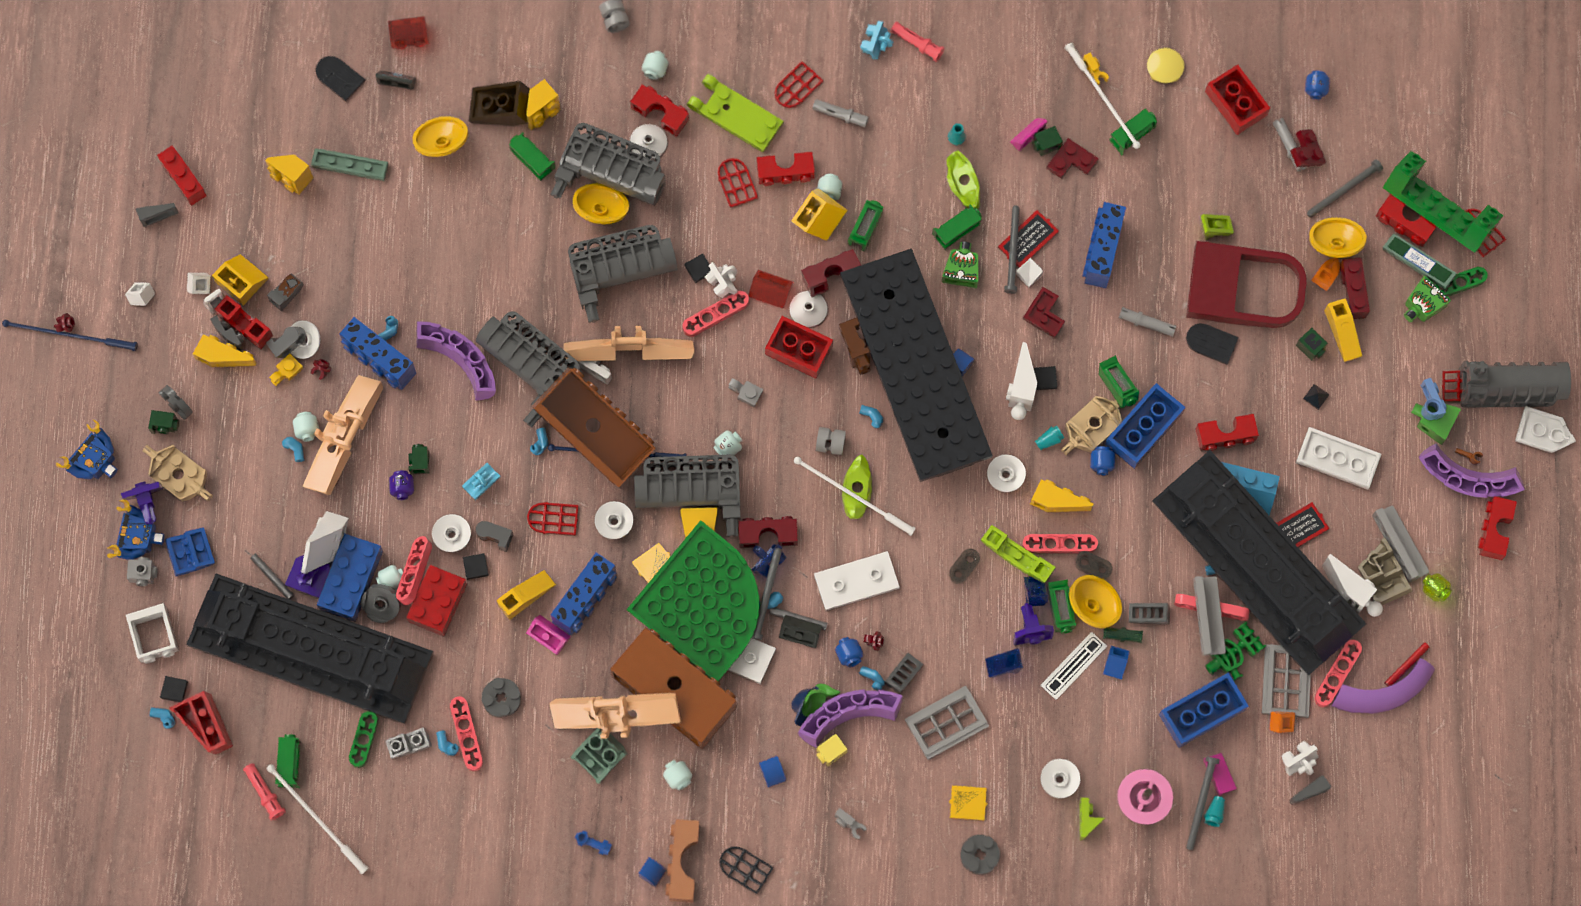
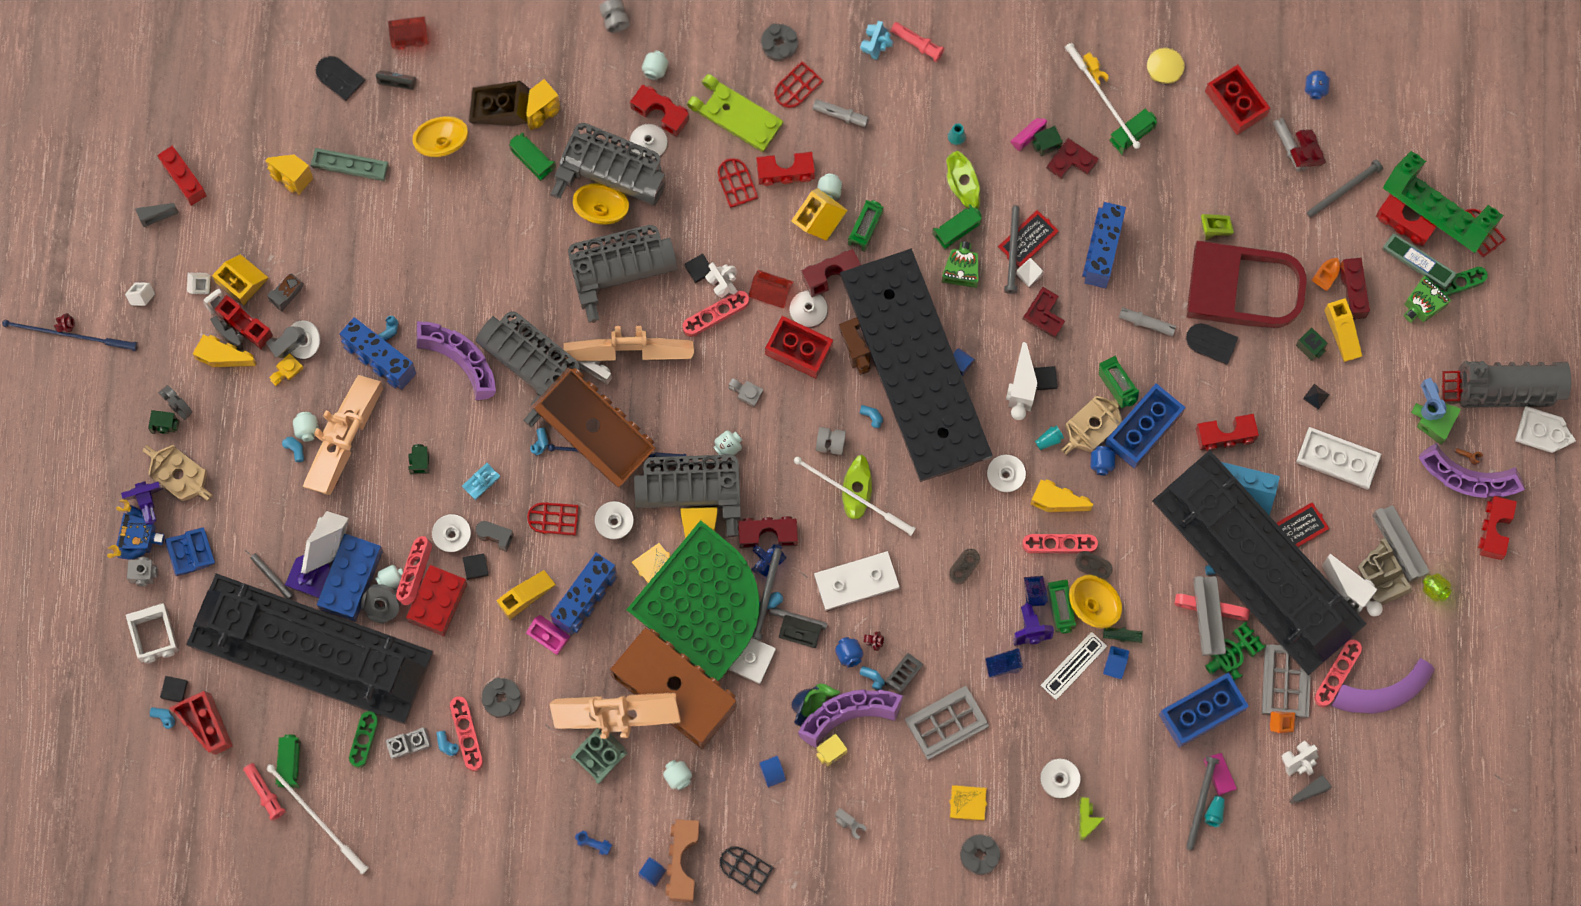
(92, 456): blue torso -> none
(321, 365): dark red plate -> none
(401, 485): dark purple head -> none
(776, 32): none -> dark grey plate
(1017, 555): lime slope -> none
(1145, 796): bright pink piece -> none
(1149, 606): dark grey slope -> none
(1337, 237): yellow dish -> none
(1407, 664): red bar -> none

